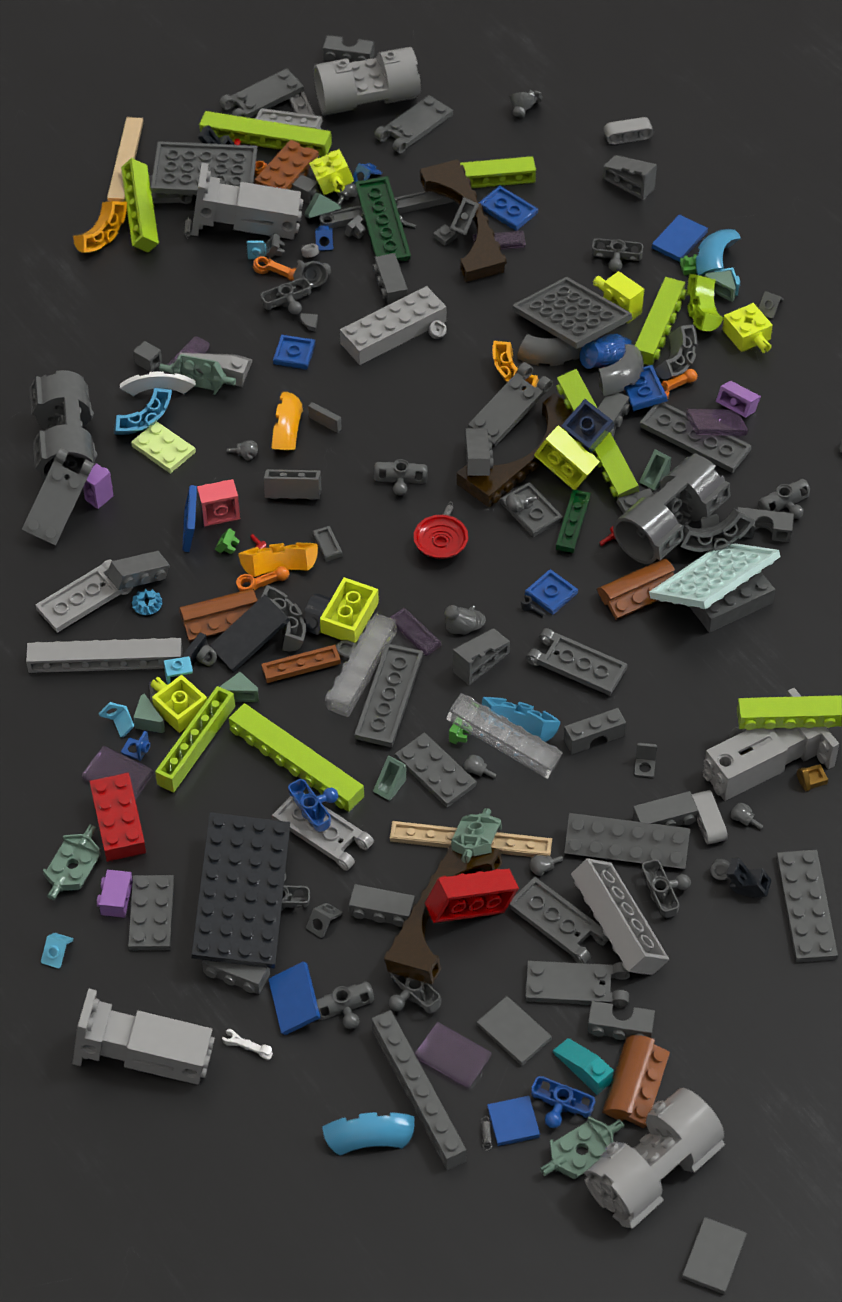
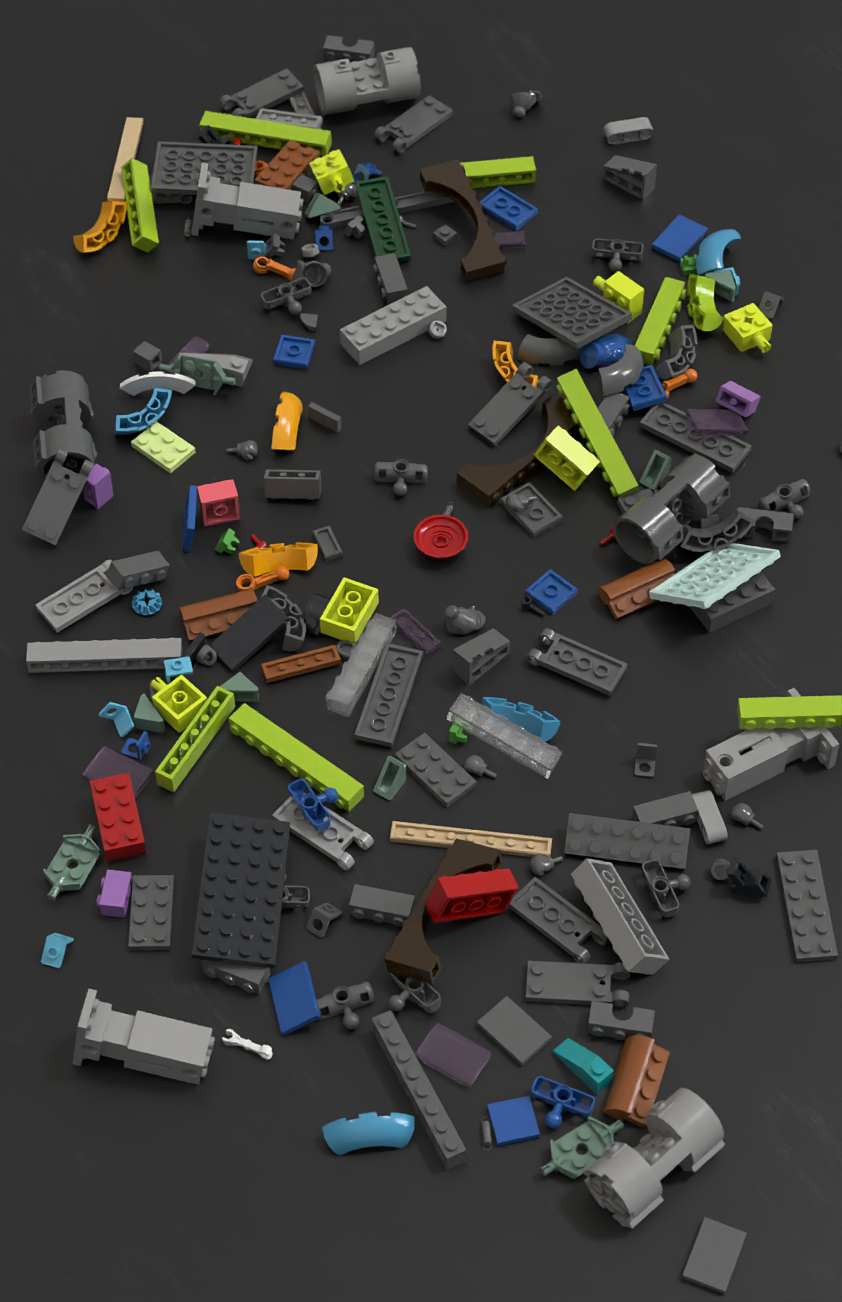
(464, 216): dark grey slope -> none
(475, 834): sand green plate -> none
(478, 451): dark grey brick -> none
(573, 521): dark green plate -> none
(581, 733): dark grey arch -> none
(588, 425): dark blue brick -> none
(812, 777): pearl gold tile -> none

